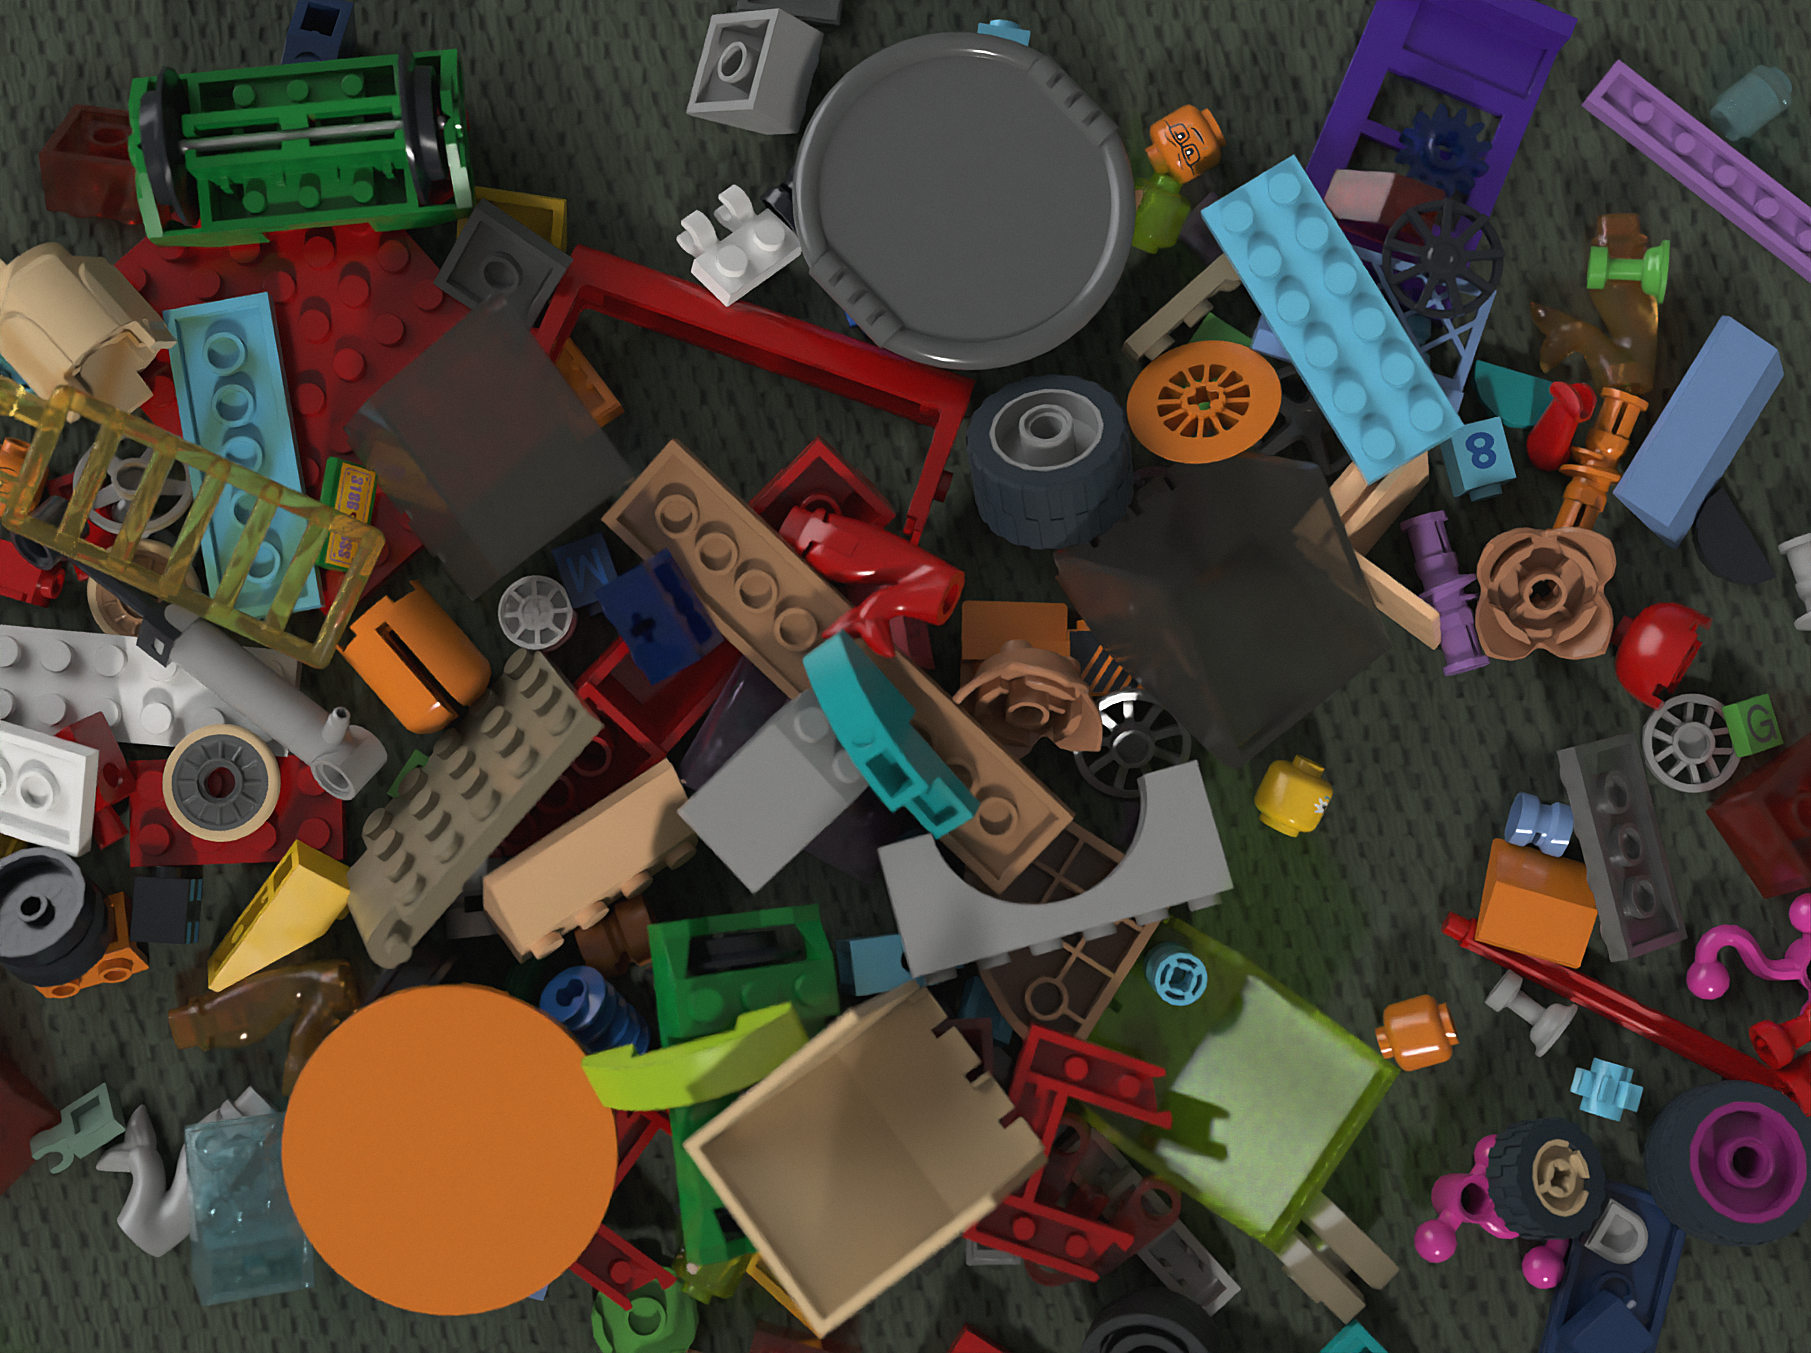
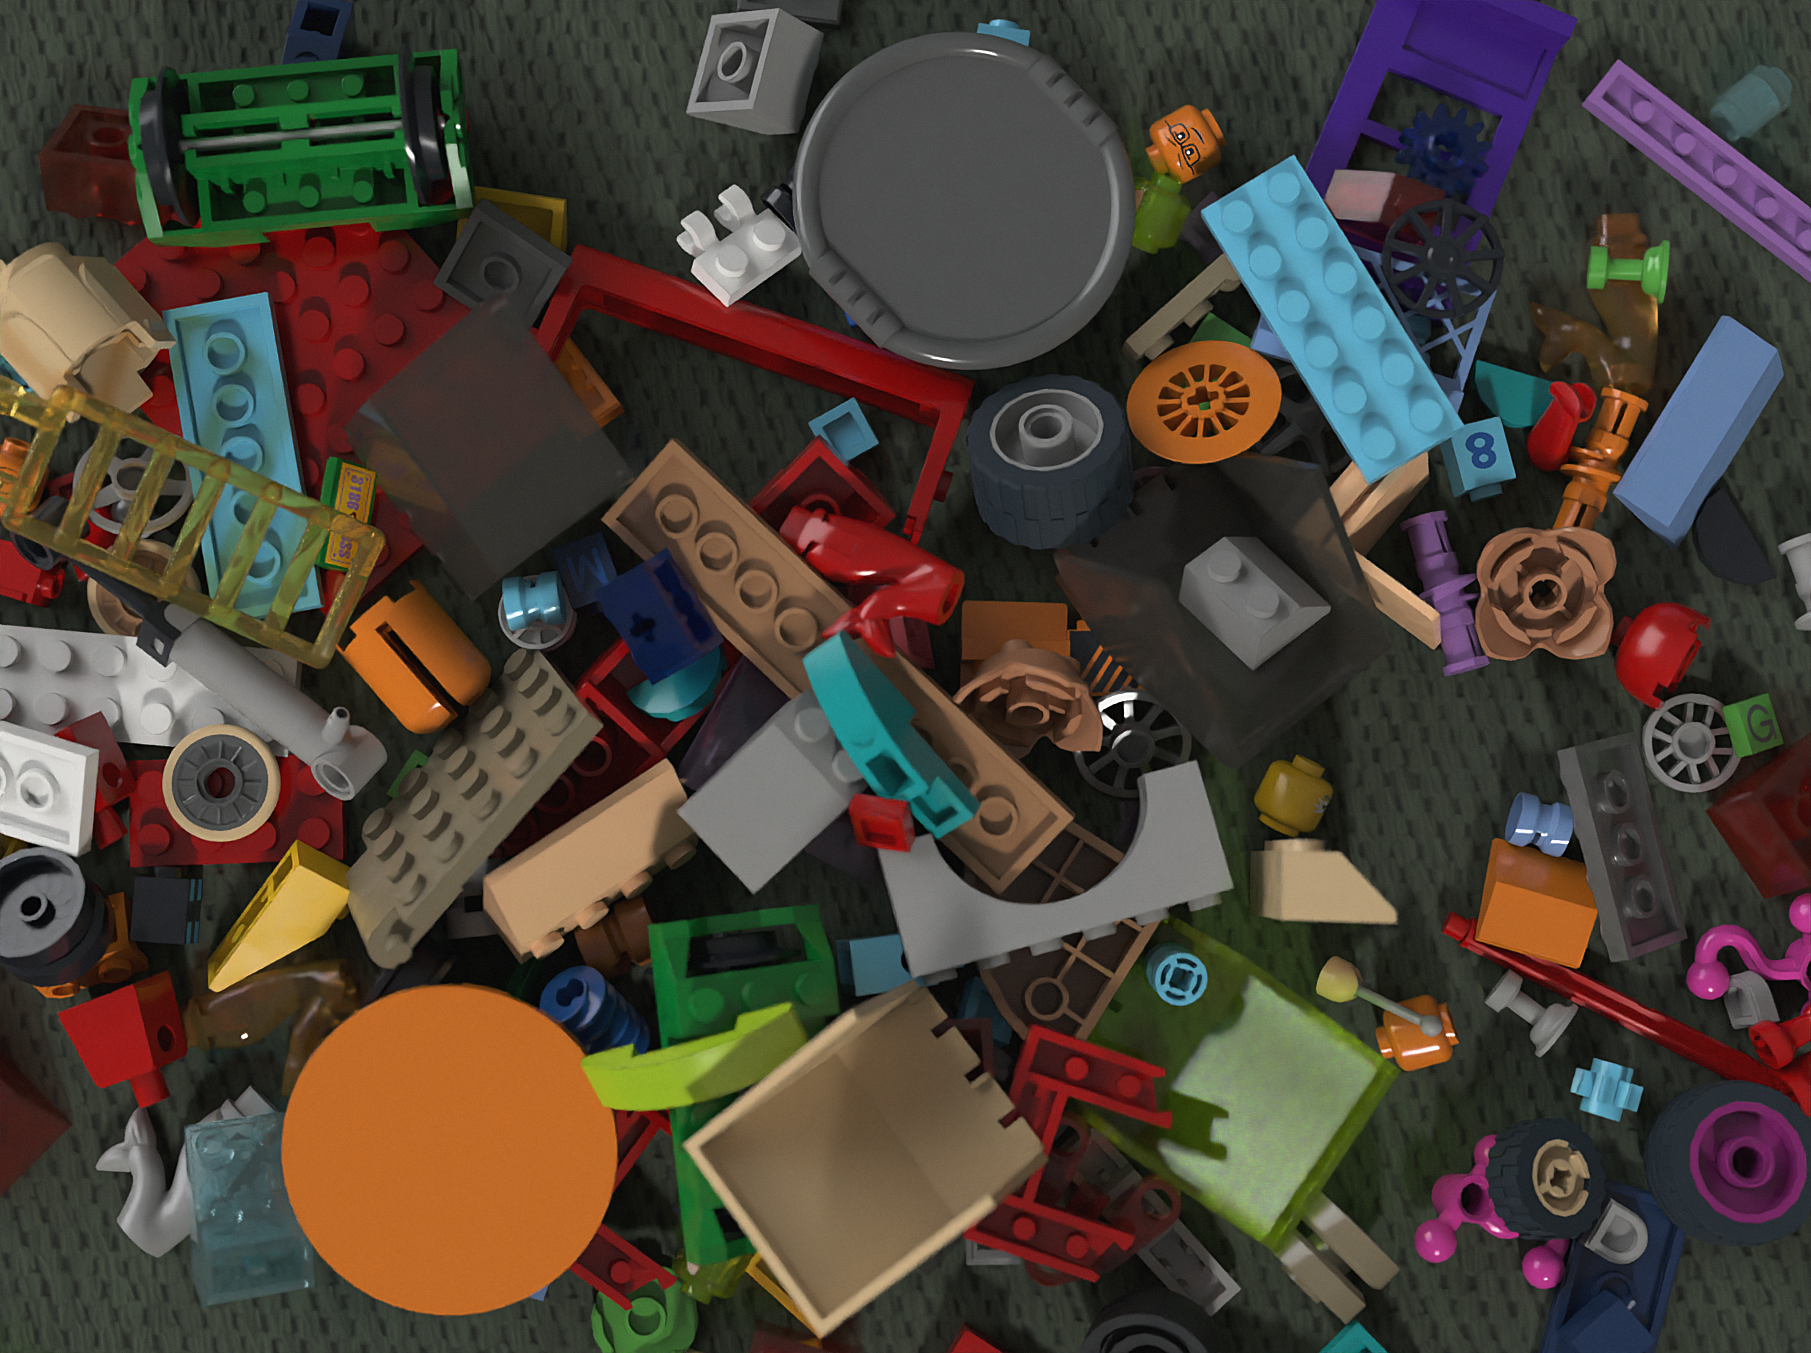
(84, 1128): sand green plate -> none
(129, 1036): none -> red torso
(531, 601): none -> medium azure wheel
(682, 692): none -> teal tile
(846, 430): none -> medium azure plate
(882, 823): none -> red tile
(1249, 598): none -> light grey slope
(1312, 885): none -> tan slope
(1343, 982): none -> hinge
(1749, 1000): none -> light grey tile

